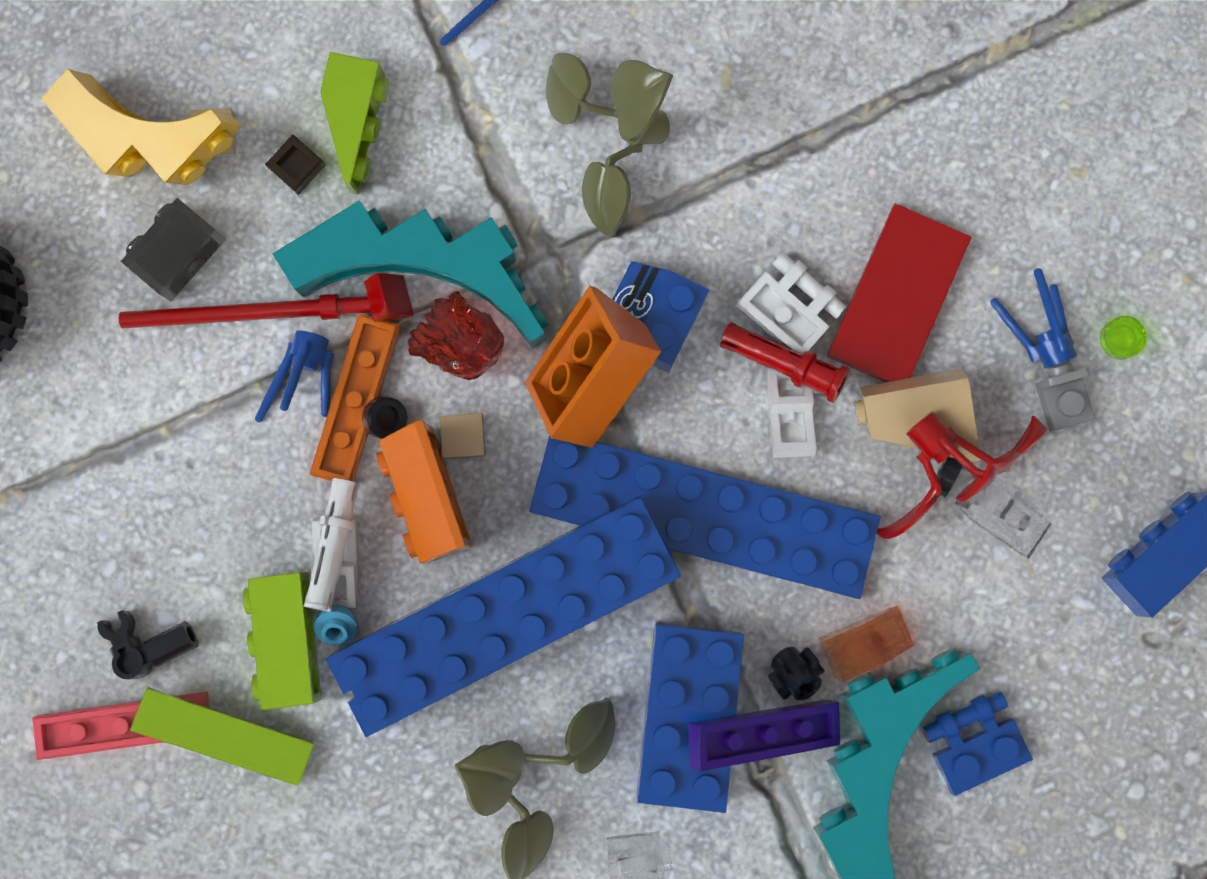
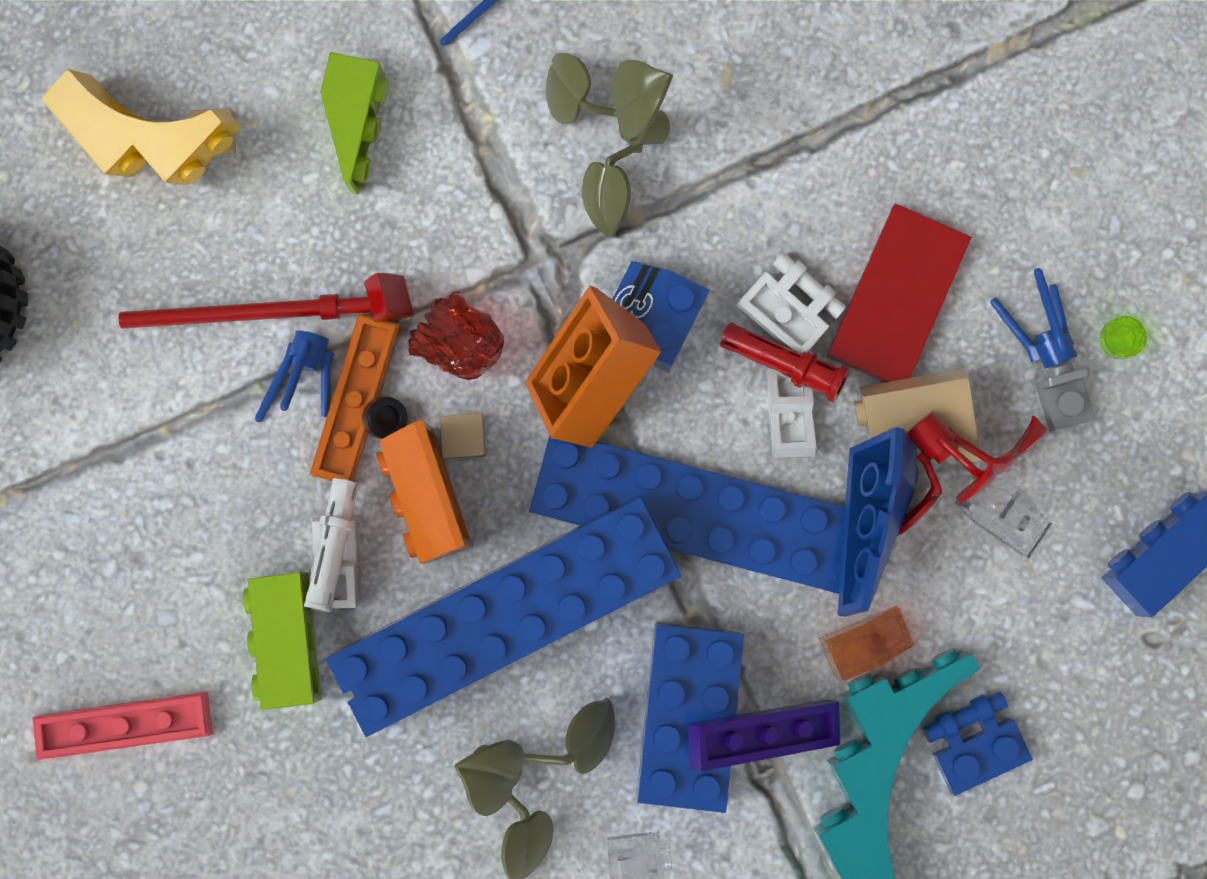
(134, 660): black bar -> none
(172, 249): clear smoke brick -> none
(222, 736): lime tile -> none
(295, 164): dark brown tile -> none
(343, 621): medium azure plate -> none
(354, 246): teal arch -> none
(796, 673): black gear -> none
(877, 498): none -> blue wedge
(948, 474): black tile -> none

